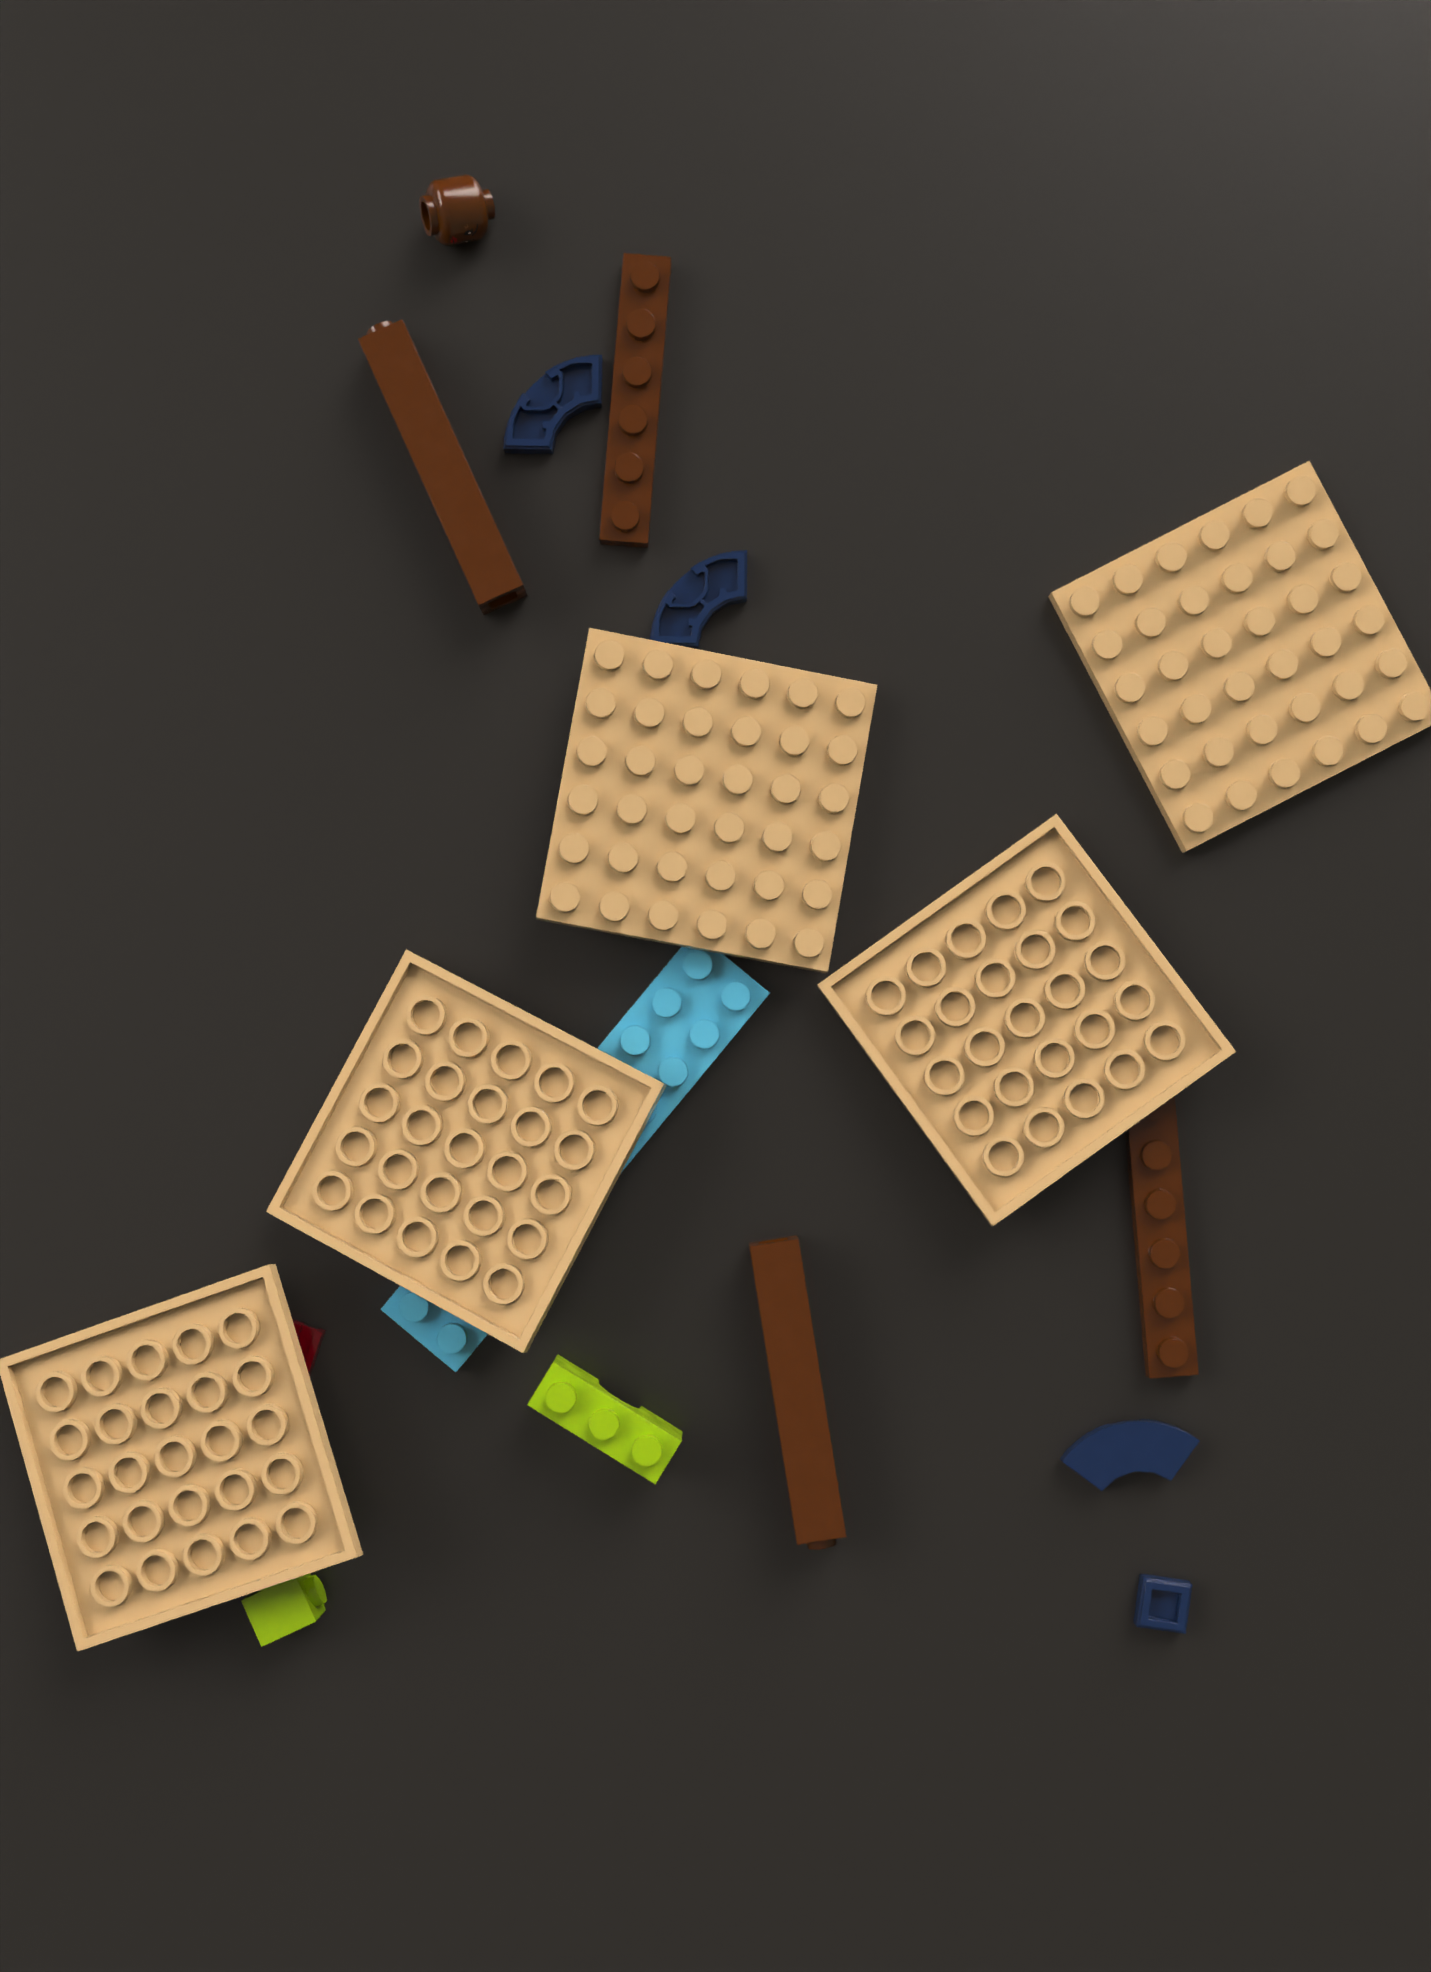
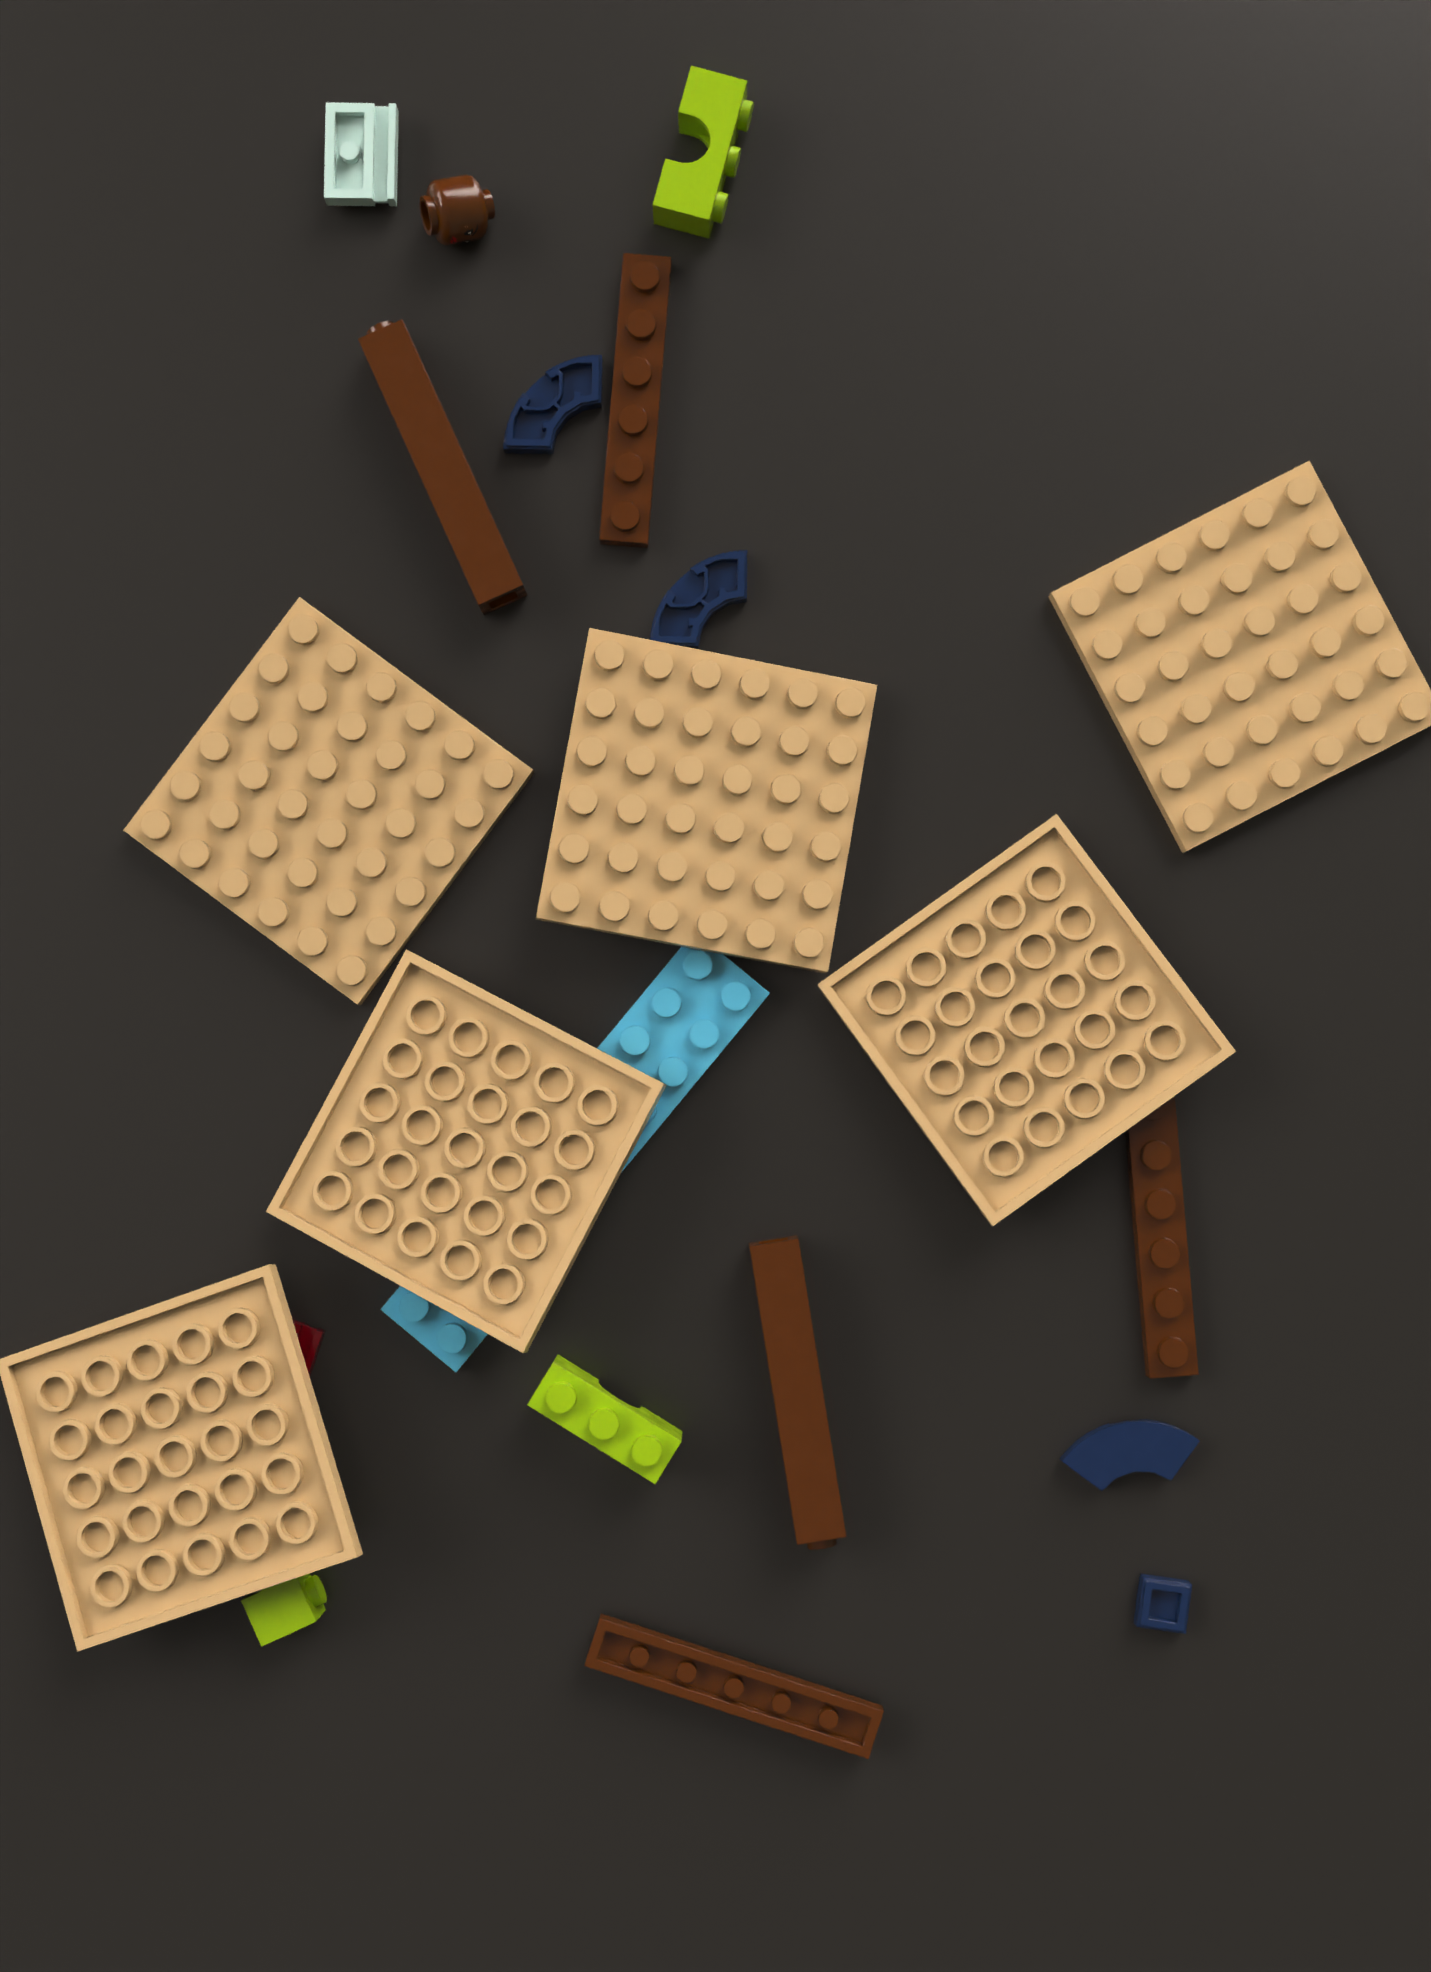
(329, 801): none -> tan plate
(361, 154): none -> light aqua plate
(713, 112): none -> lime arch
(734, 1686): none -> reddish brown plate

